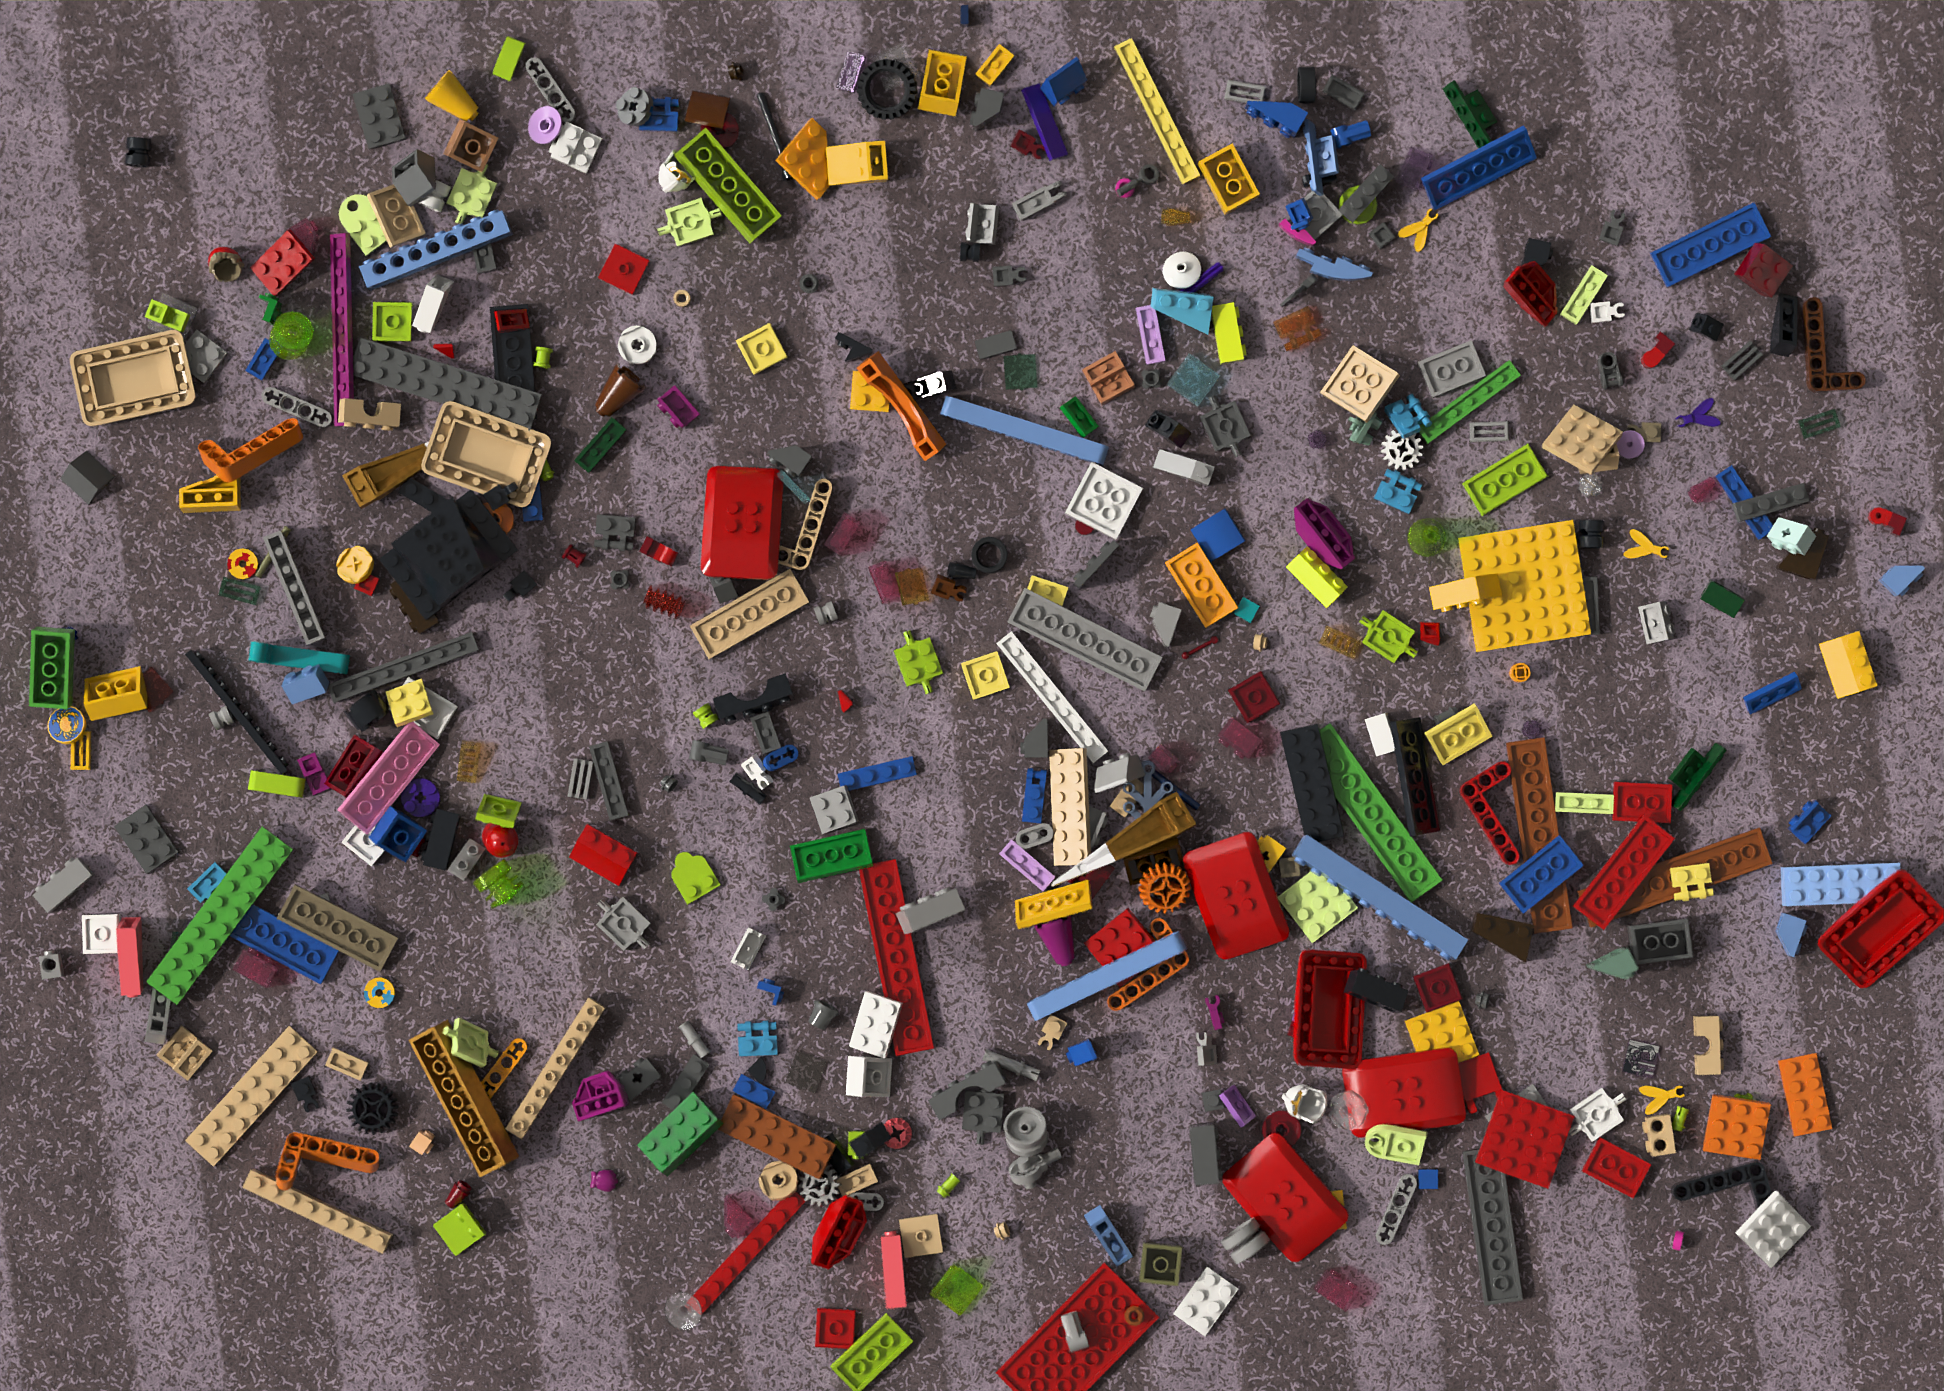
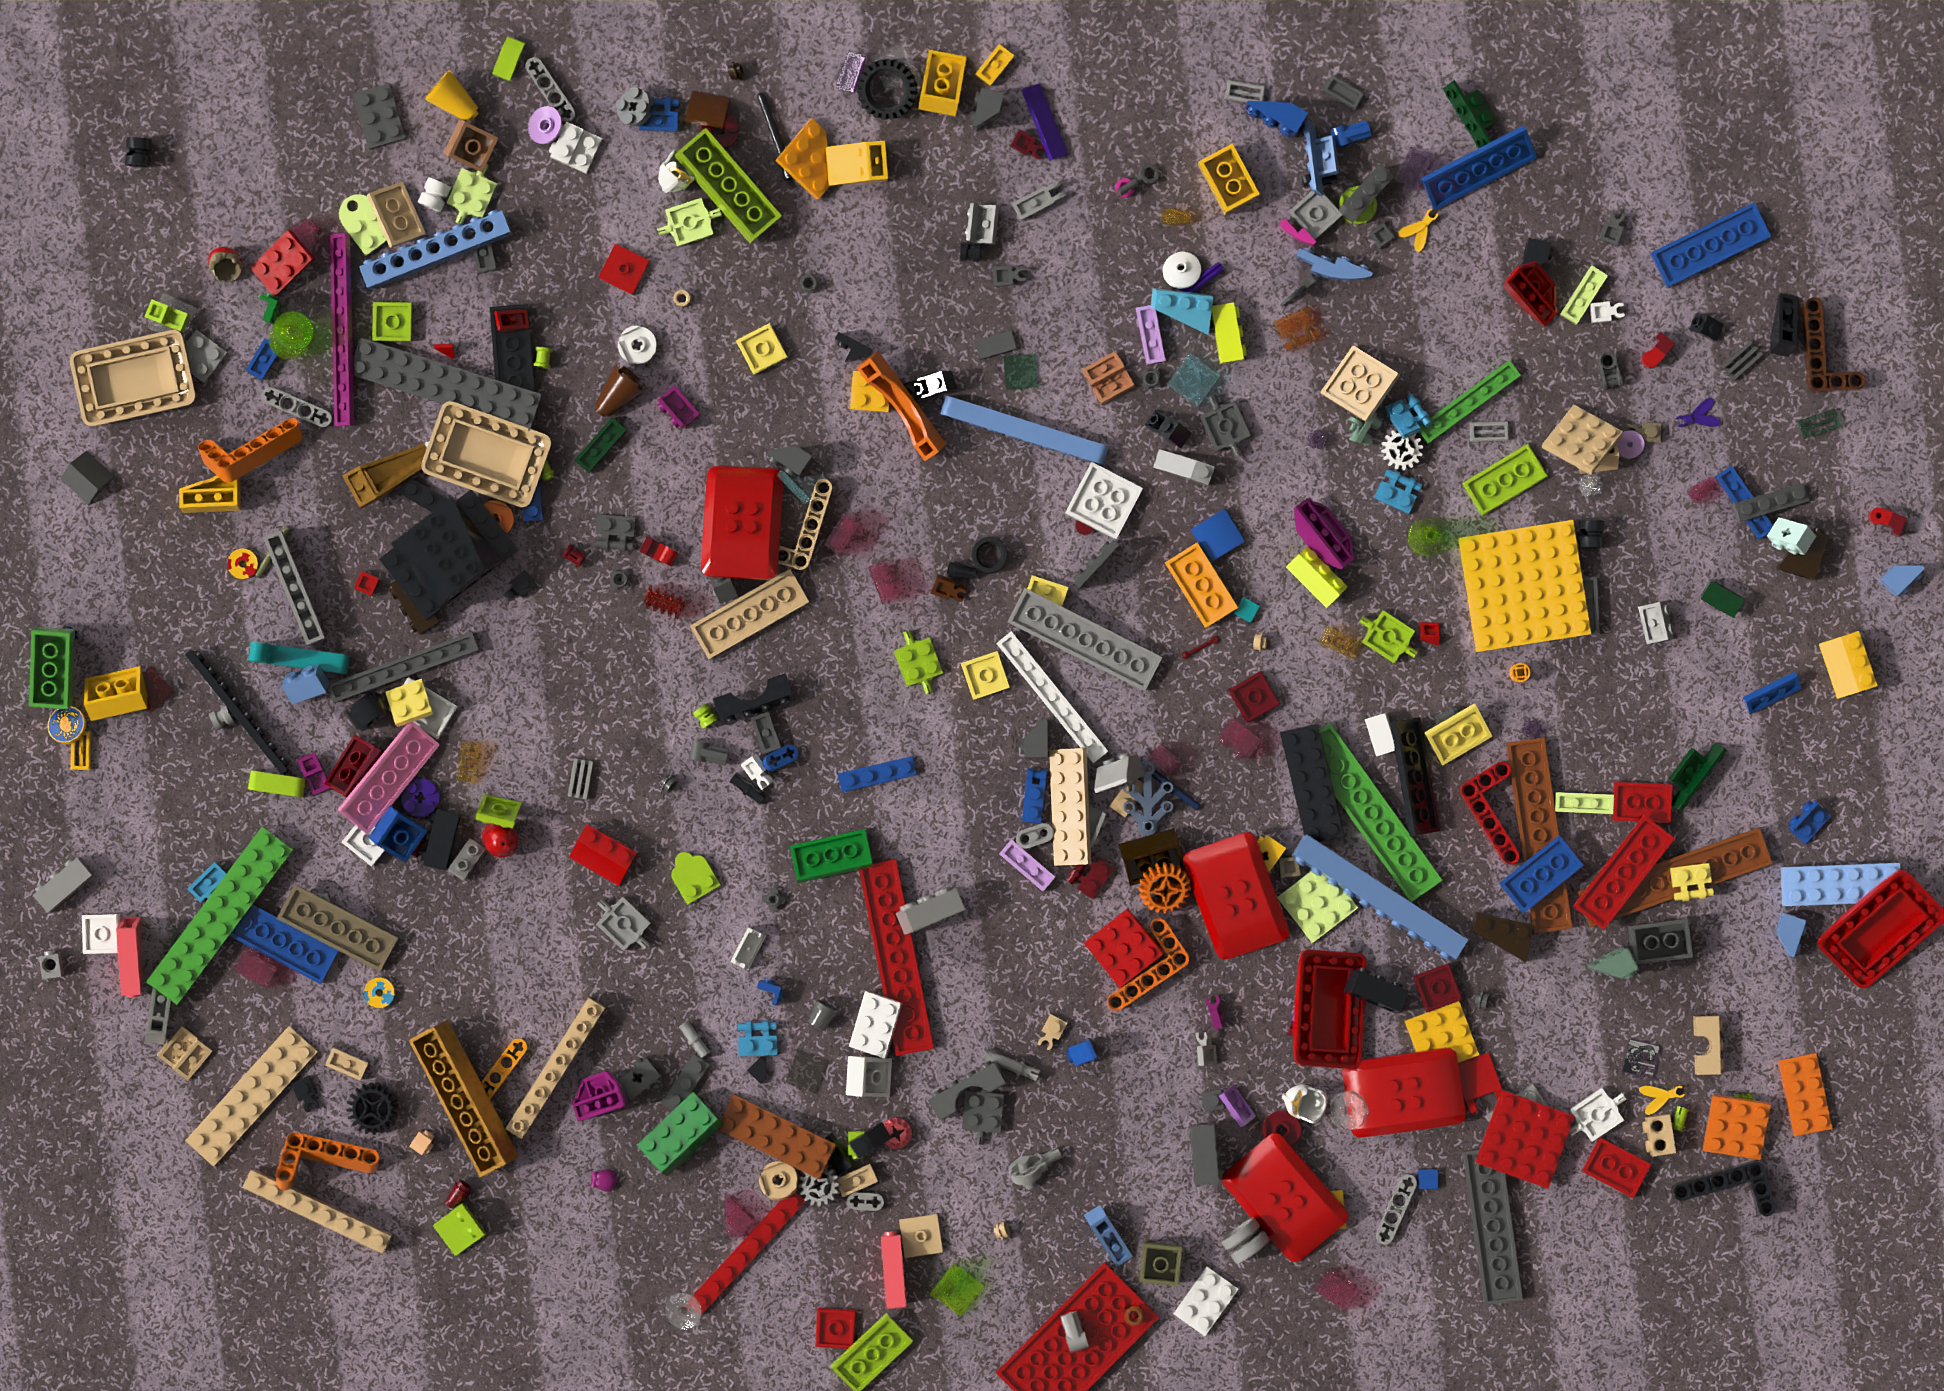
(146, 839): dark grey plate -> none
(255, 595): clear green tile -> none
(352, 413): tan arch -> none
(355, 564): yellow tile -> none
(414, 176): dark grey slope -> none
(432, 303): white slope -> none
(470, 1042): yellowish green plate -> none
(498, 496): black plate -> none
(498, 884): clear neon green wheel -> none
(608, 780): dark grey plate -> none
(754, 1091): blue plate -> none
(825, 613): light grey wheel -> none
(834, 809): light grey plate -> none
(838, 1231): red wedge -> none
(845, 702): red slope -> none
(911, 586): clear yellow piece -> none
(946, 1188): lime pin -> none
(964, 16): dark blue tile -> none
(1025, 1131): light grey wheel -> none
(1053, 904): yellow plate -> none
(1058, 939): magenta cone -> none
(1064, 82): blue slope -> none
(1079, 417): green plate -> none
(1106, 975): medium blue beam -> none
(1157, 111): light yellow plate -> none
(1158, 824): pearl gold plate -> none
(1165, 621): light grey slope -> none
(1299, 214): blue bracket -> none
(1306, 85): black tyre -> none
(1396, 1143): yellowish green plate -> none
(1451, 369): light grey plate -> none
(1465, 591): yellow wedge -> none
(1645, 547): yellow piece -> none
(1677, 1240): dark pink tile -> none
(1763, 270): dark red brick -> none
(1773, 1229): white plate -> none

